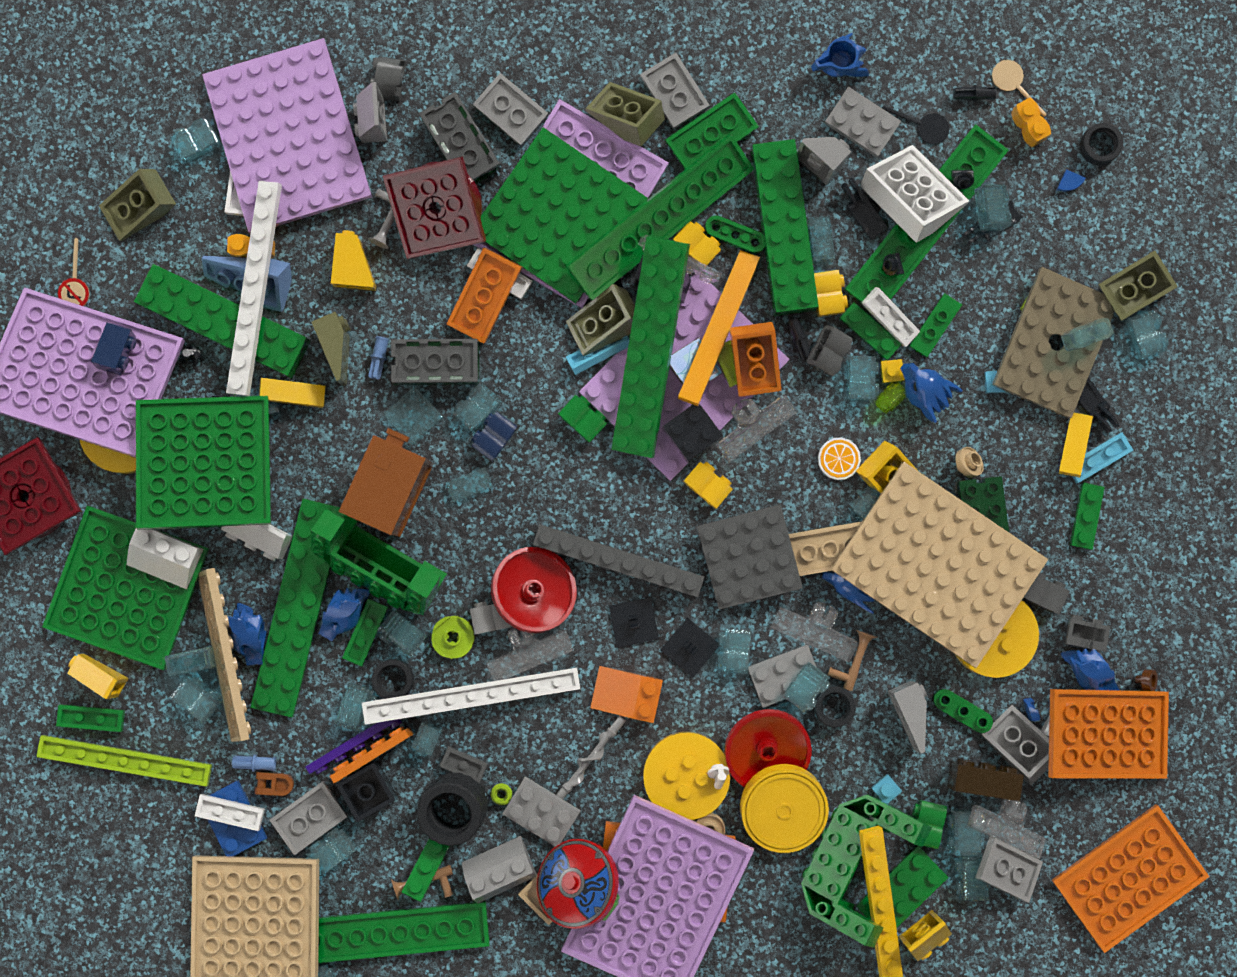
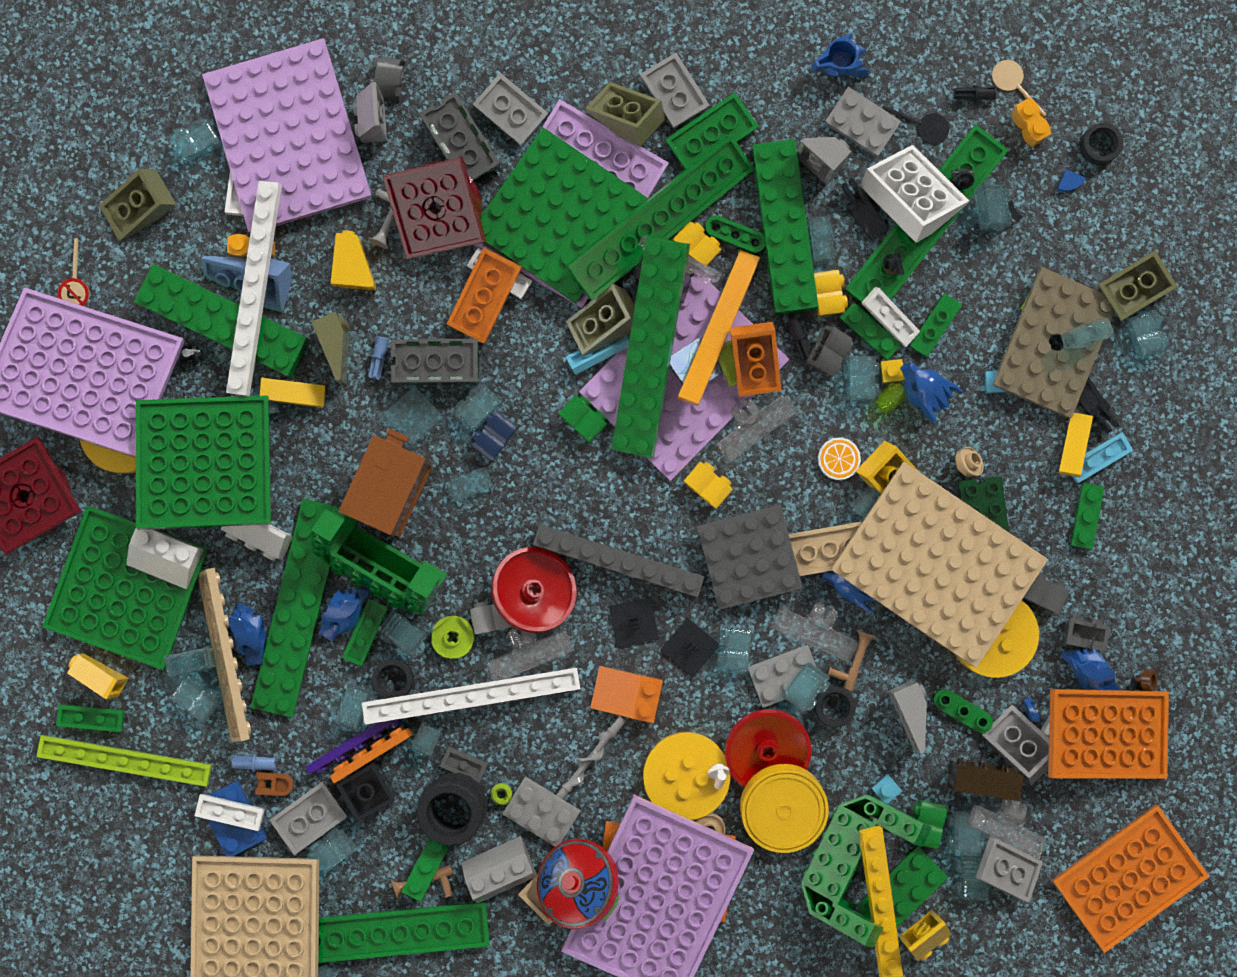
(114, 349): dark blue brick -> none
(692, 432): black brick -> none

